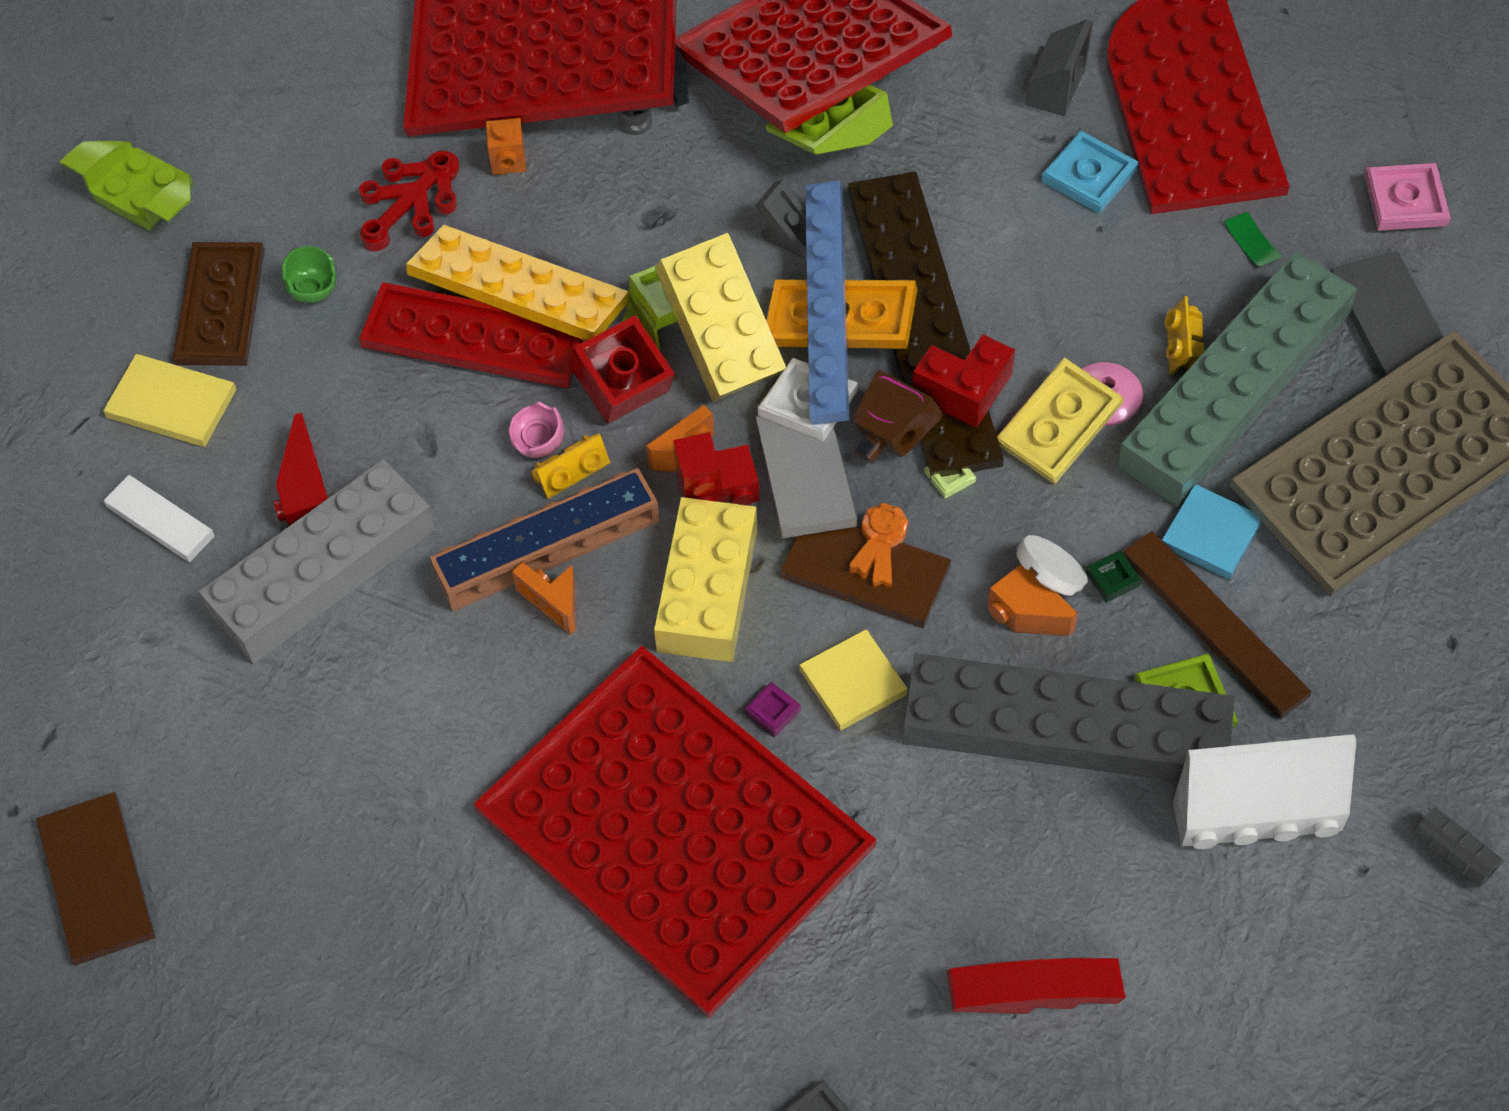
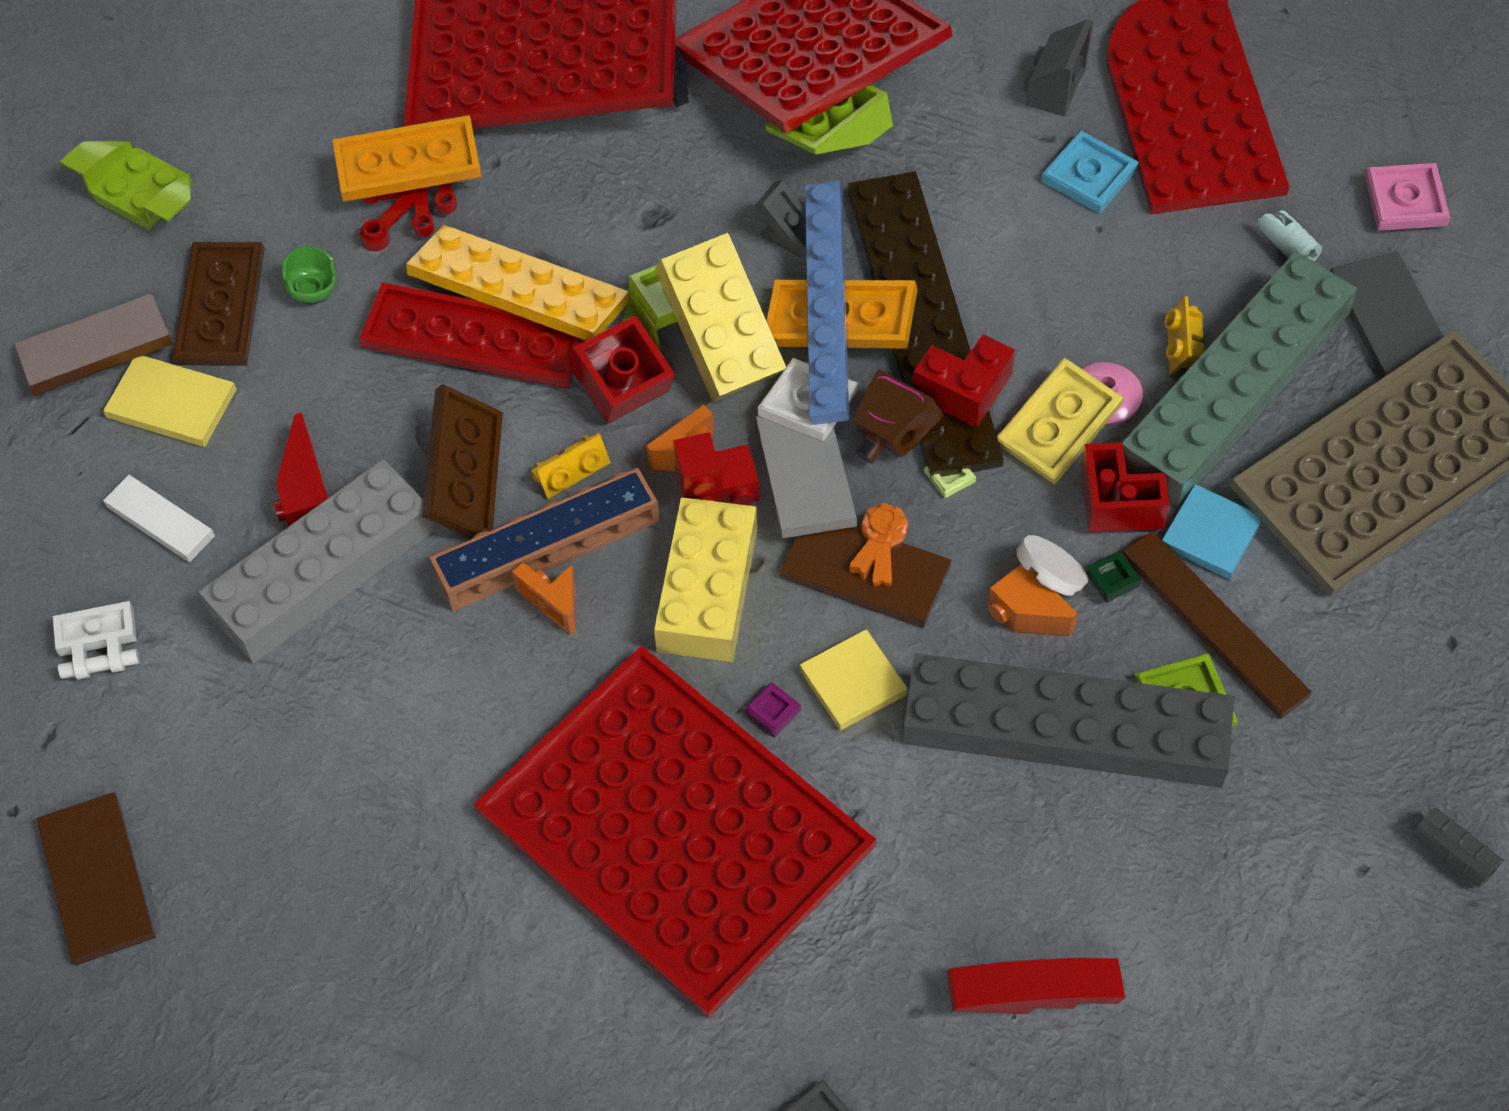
(92, 344): none -> tile
(92, 630): none -> white plate
(406, 158): none -> light orange plate
(462, 463): none -> reddish brown tile
(506, 146): orange brick -> none
(537, 430): bright pink hair -> none
(633, 123): dark grey wheel -> none
(1120, 499): none -> red brick
(1252, 239): green sticker -> none
(1265, 791): white slope -> none
(1289, 235): none -> light aqua hinge

